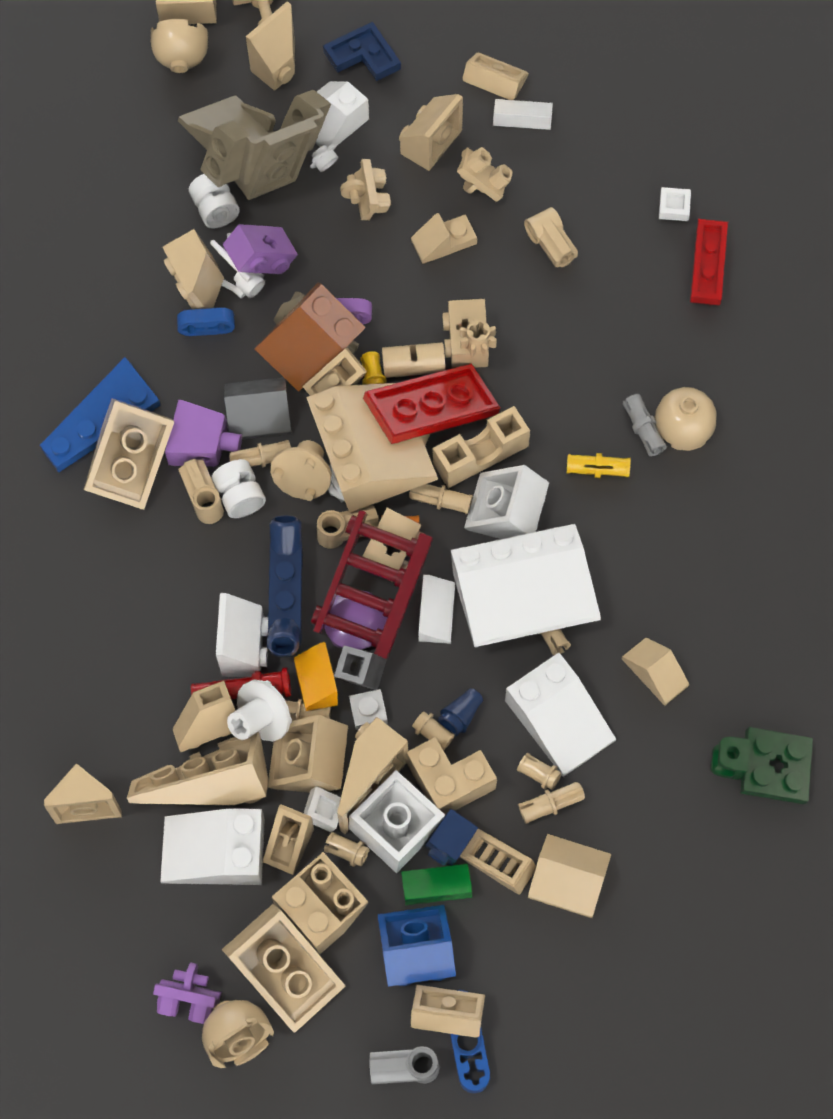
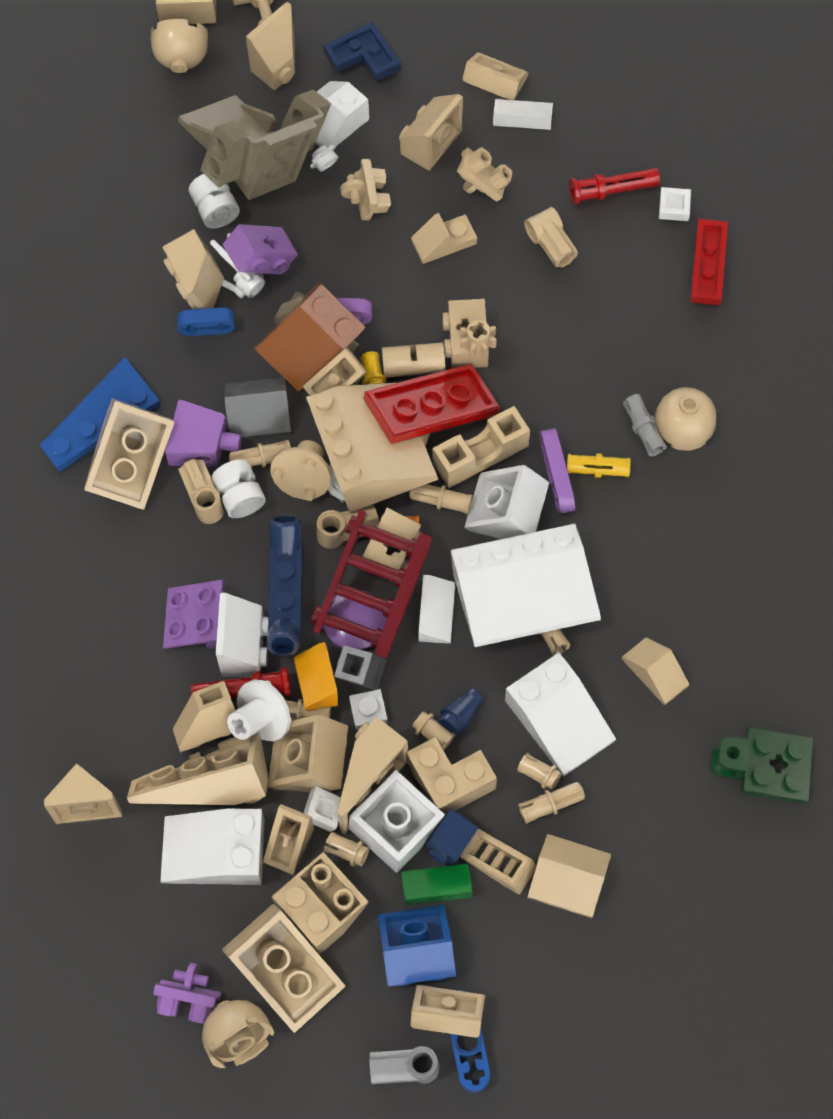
(192, 614): none -> medium lavender hinge
(557, 471): none -> medium lavender beam
(597, 186): none -> red pin

